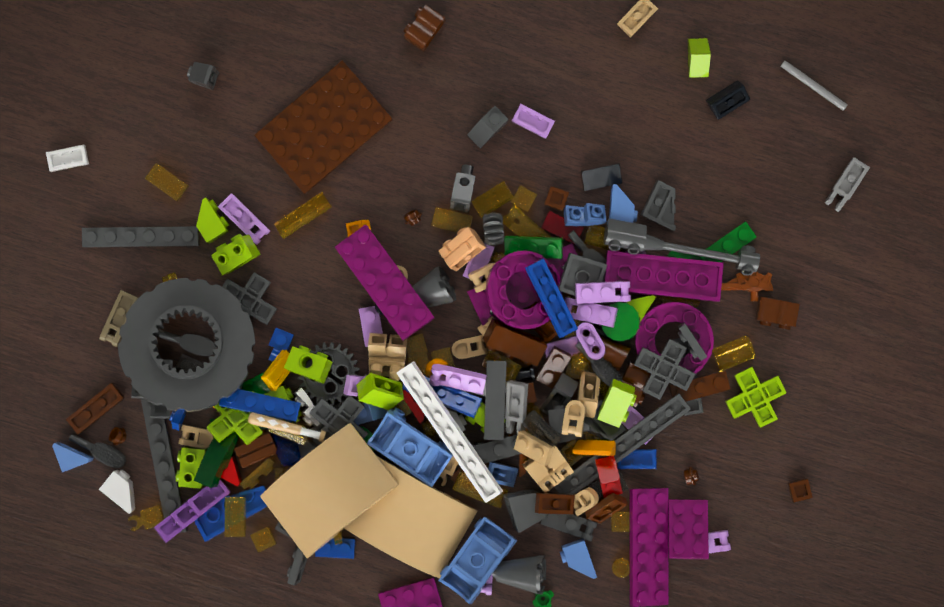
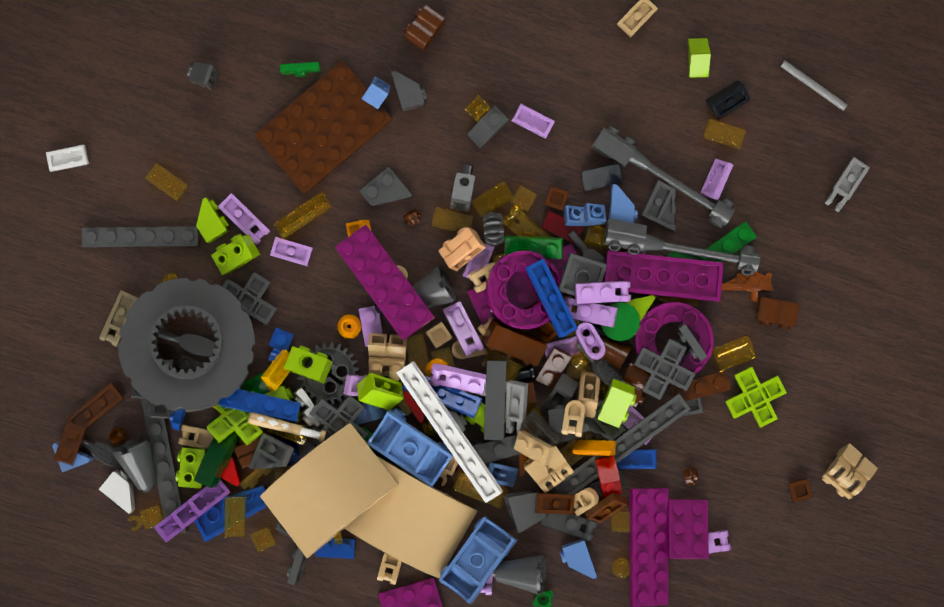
(70, 444): none -> reddish brown plate
(137, 462): none -> dark grey cone
(270, 453): none -> dark grey wing
(291, 251): none -> lavender plate
(300, 69): none -> green plate
(349, 332): none -> light orange plate
(376, 92): none -> medium blue slope
(385, 189): none -> dark grey wing
(390, 562): none -> tan plate
(408, 92): none -> dark grey slope
(439, 335): none -> tan plate
(462, 328): none -> lavender plate
(478, 108): none -> clear yellow plate
(623, 151): none -> dark grey bar
(716, 179): none -> lavender plate
(724, 133): none -> clear yellow plate
(849, 472): none -> tan hips

